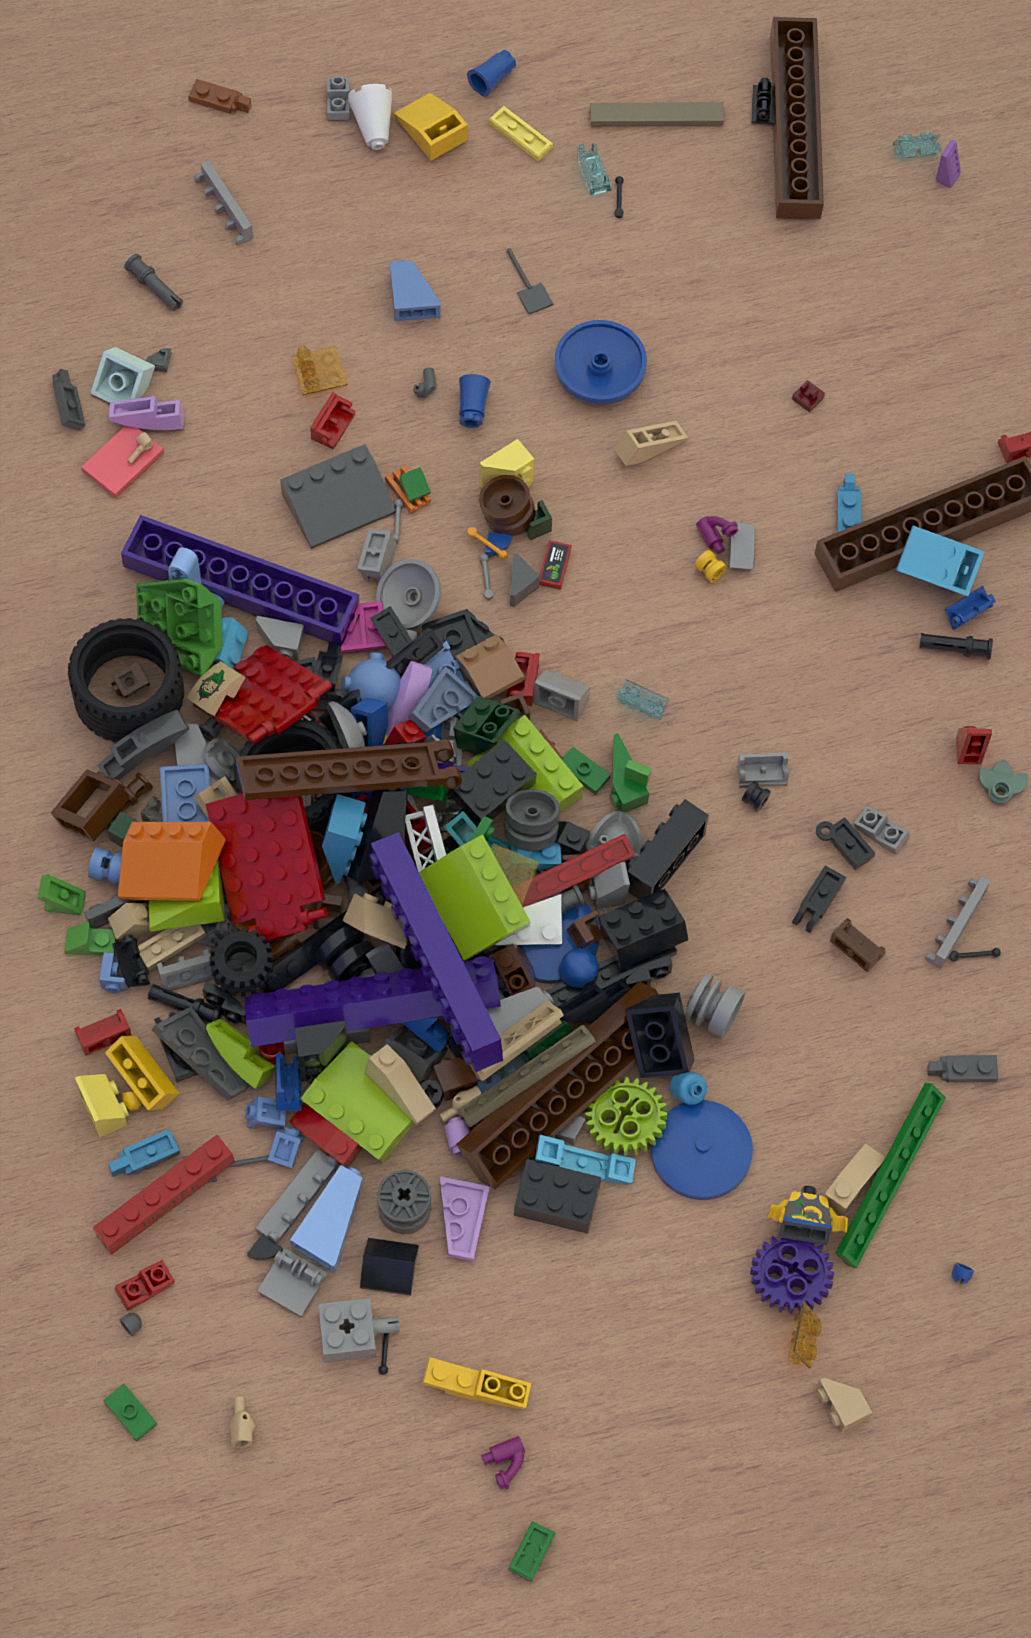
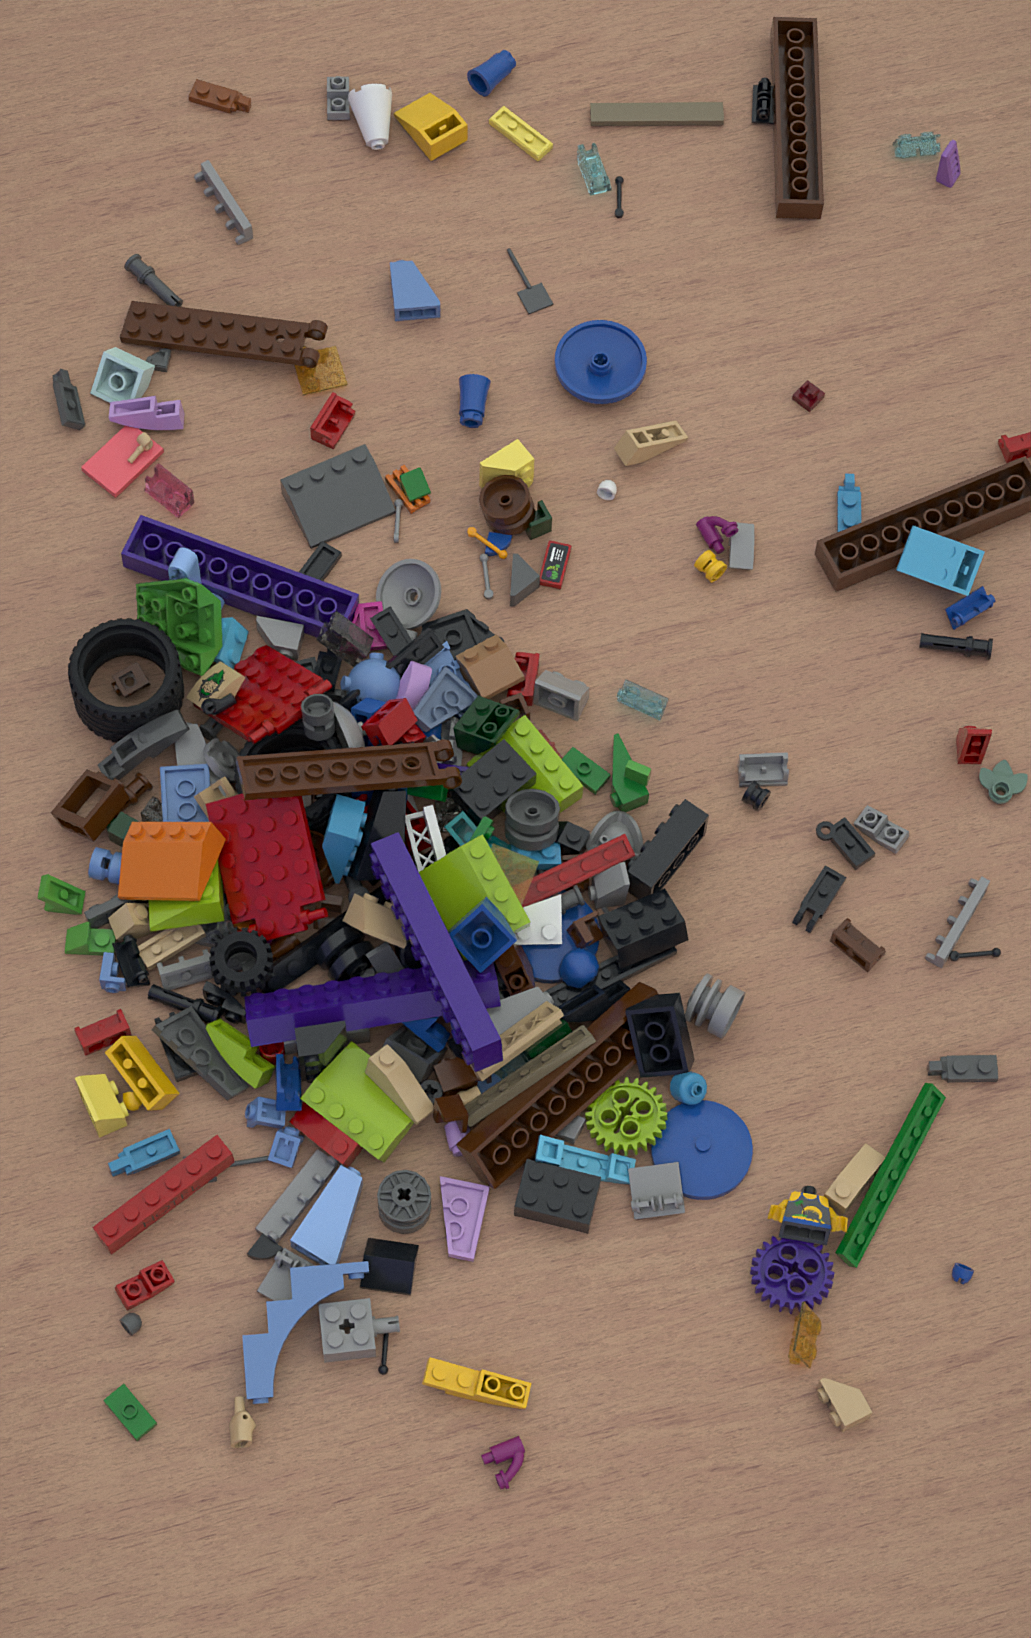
(169, 491): none -> clear pink hinge
(216, 706): none -> black arm
(222, 333): none -> reddish brown hinge
(308, 1287): none -> medium blue arch
(318, 717): none -> dark grey wheel
(321, 561): none -> black tile
(345, 639): none -> clear smoke hinge
(376, 554): light grey hinge -> none
(390, 722): none -> red hinge
(428, 385): dark grey arm -> none
(451, 1109): none -> reddish brown panel
(482, 935): none -> blue slope
(531, 1551): green plate -> none
(607, 490): none -> white hinge
(656, 1190): none -> light grey hinge
(658, 969): black slope -> none

